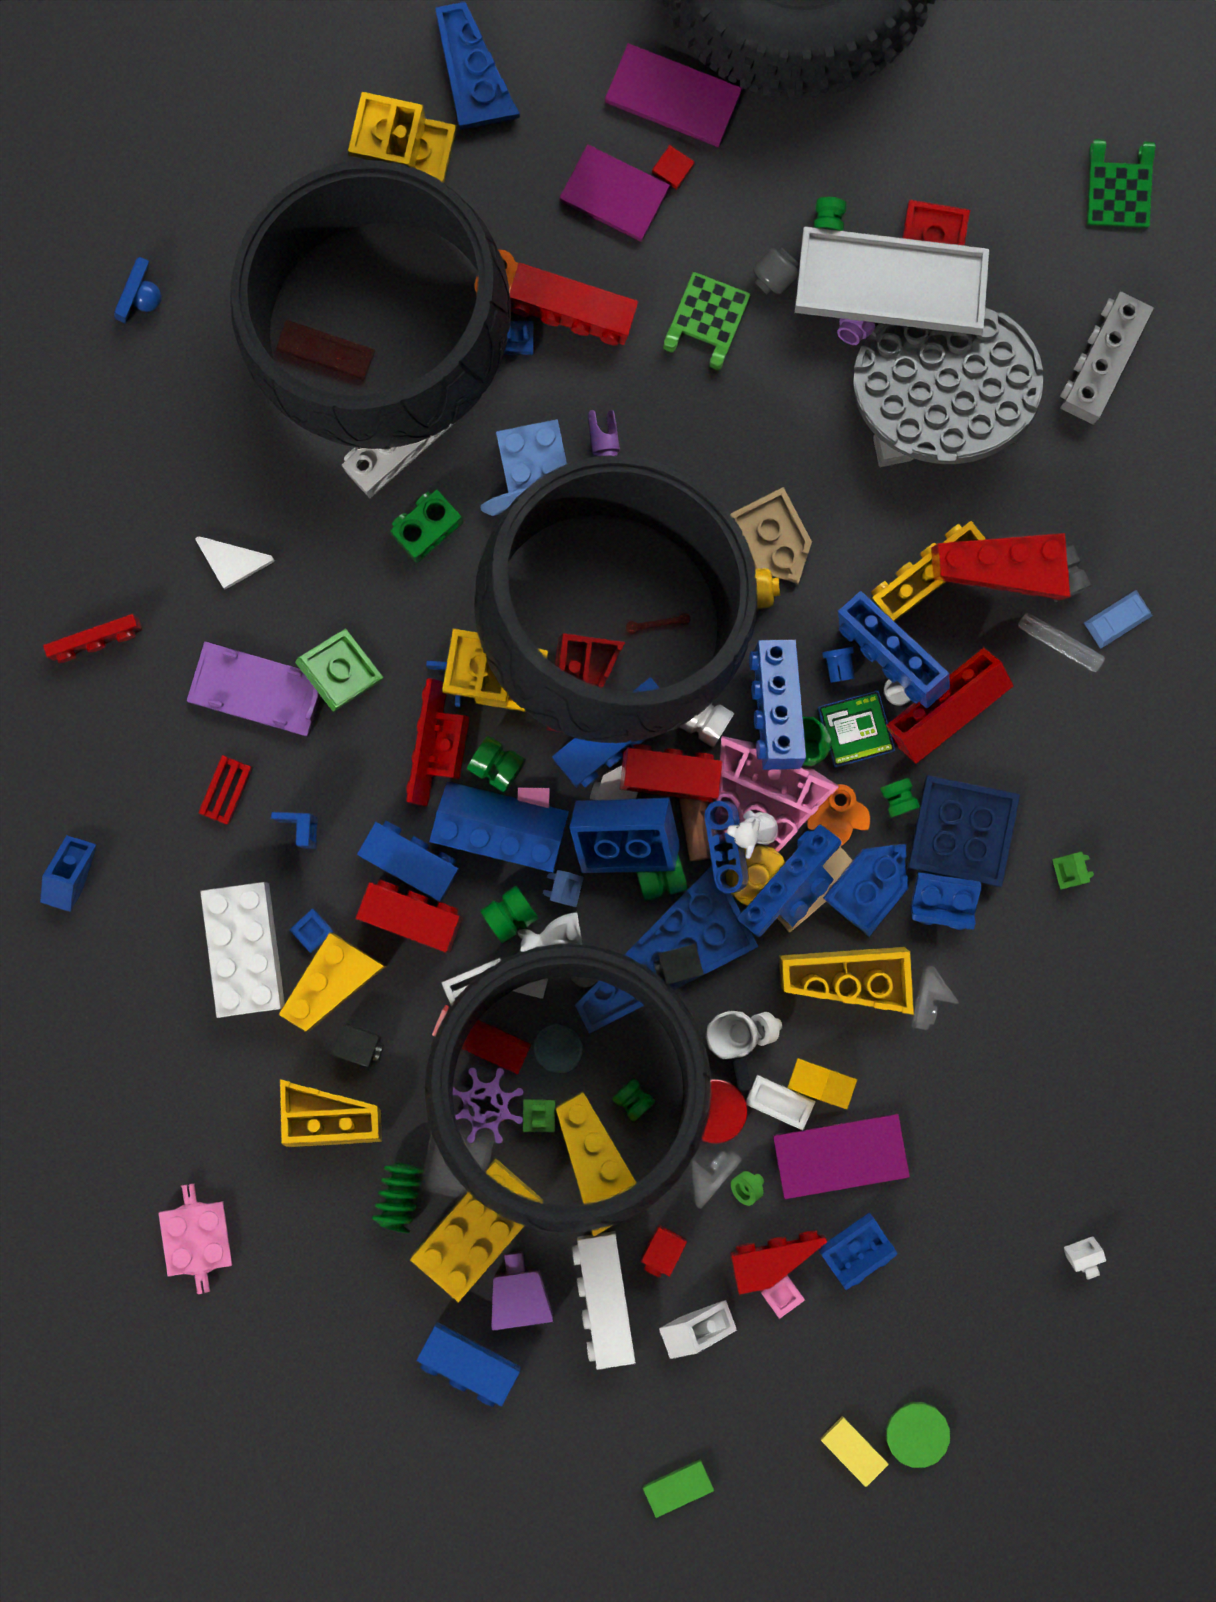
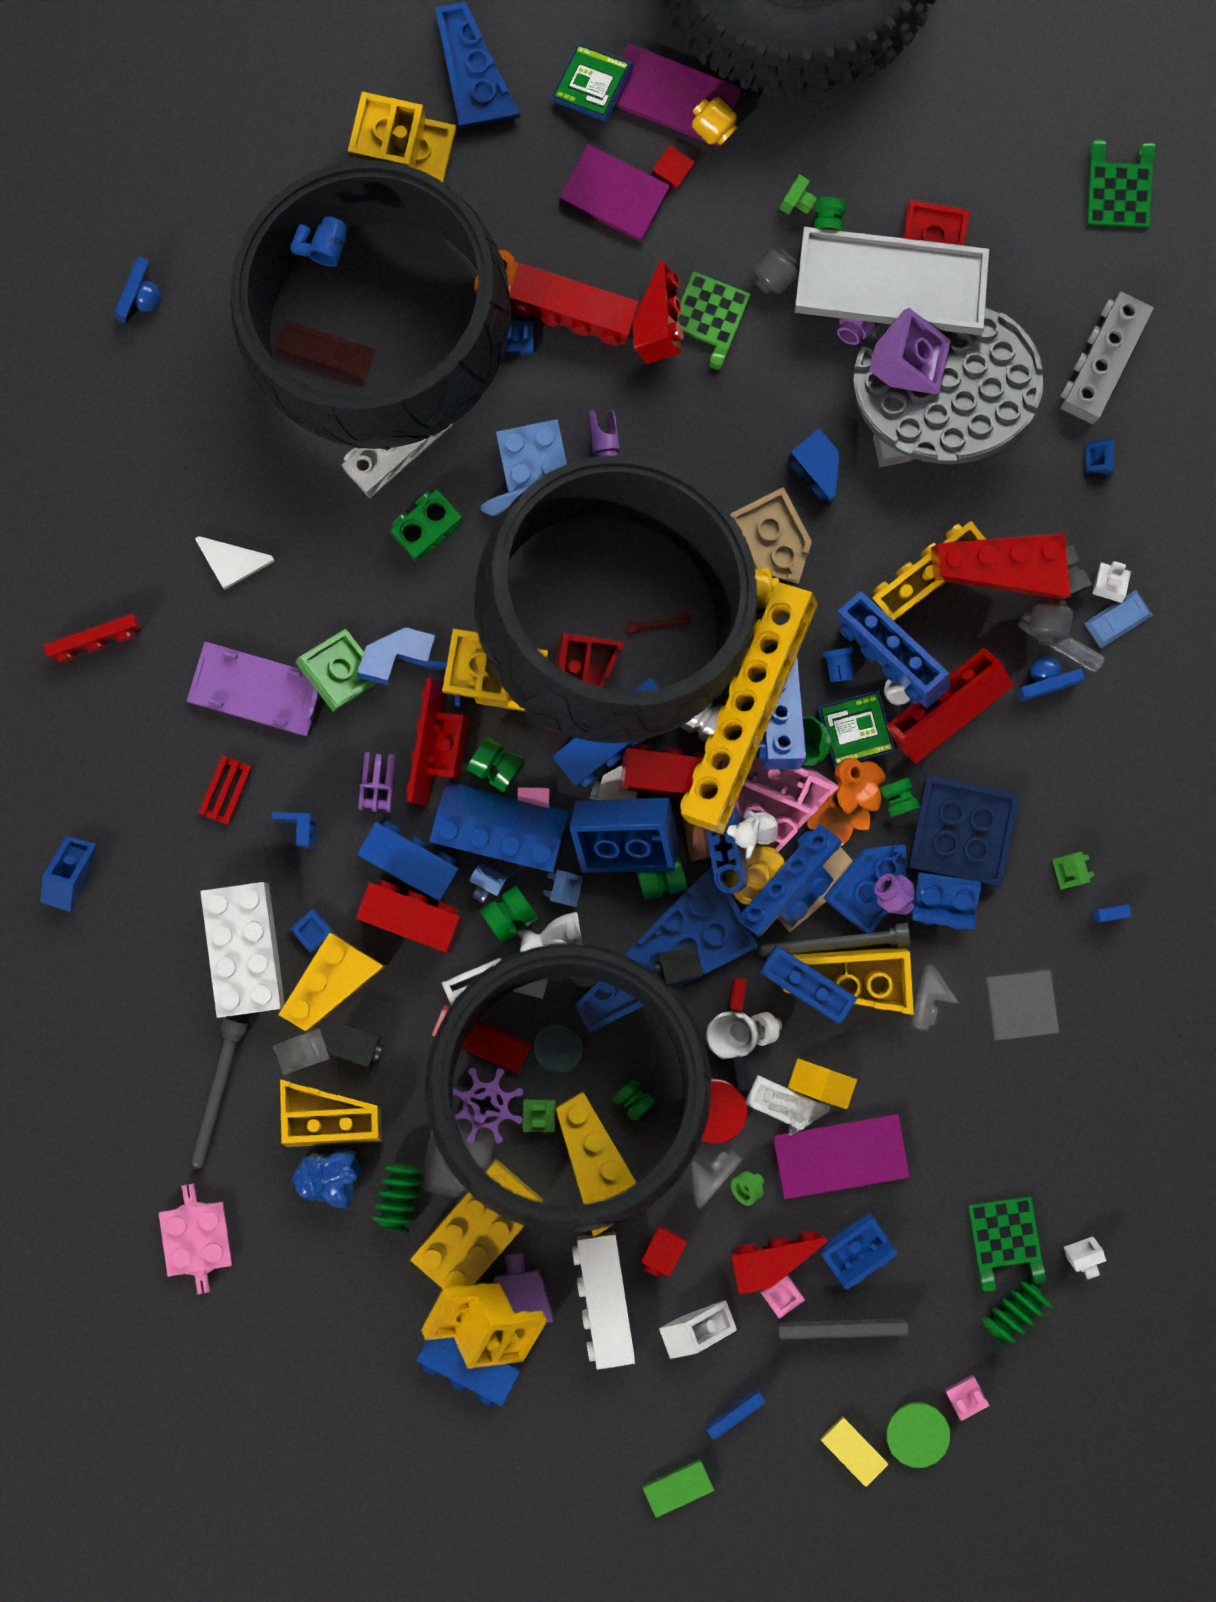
(232, 1032): none -> dark grey piece
(301, 1051): none -> clear slope
(325, 244): none -> blue piece
(327, 1177): none -> blue hair
(377, 785): none -> medium lavender arm
(404, 645): none -> tile
(483, 1325): none -> yellow bracket
(487, 881): none -> medium blue tile
(592, 82): none -> tile
(657, 319): none -> red slope
(714, 120): none -> yellow head
(716, 812): none -> yellow brick
(735, 1413): none -> blue tile
(737, 994): none -> red tile
(798, 197): none -> bright green tile
(804, 1110): none -> clear slope
(808, 984): none -> blue tile
(818, 463): none -> blue slope
(842, 1328): none -> dark grey tile
(860, 787): none -> orange plate
(895, 894): none -> medium lavender rock
(896, 936): none -> dark grey piece
(911, 354): none -> medium lavender slope
(966, 1397): none -> bright pink tile
(1005, 1236): none -> green flag
(1016, 1313): none -> green piece
(1022, 1005): none -> clear tile
(1048, 678): none -> blue tile
(1050, 621): none -> dark grey head
(1100, 457): none -> blue slope
(1111, 581): none -> white tile
(1111, 913): none -> blue tile

